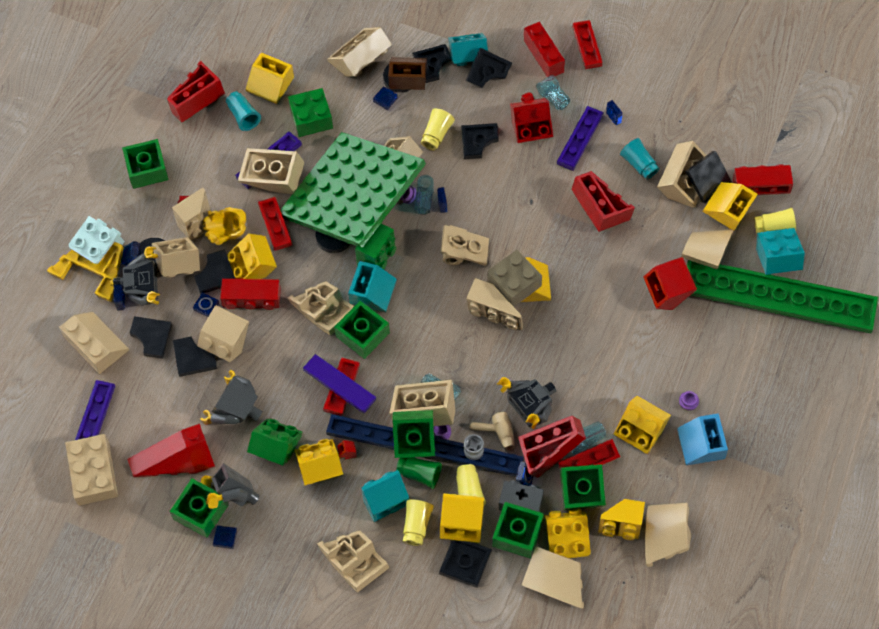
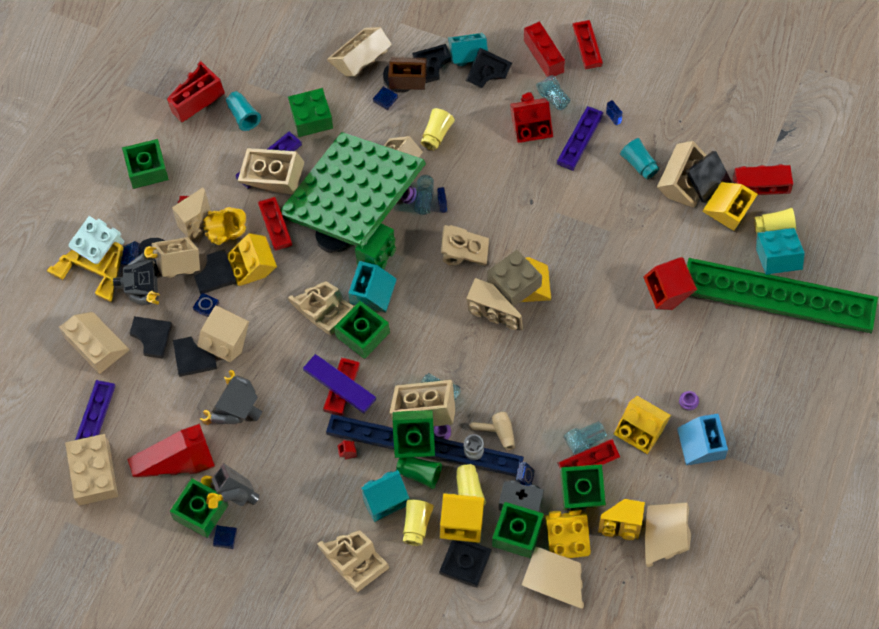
(119, 297): clear blue tile -> none
(250, 293): red brick -> none
(269, 78): yellow slope -> none
(274, 441): green slope -> none
(318, 461): yellow slope -> none
(477, 138): black tile -> none
(529, 399): torso -> none
(550, 444): red wedge -> none
(601, 203): red wedge -> none
(707, 247): tan slope -> none

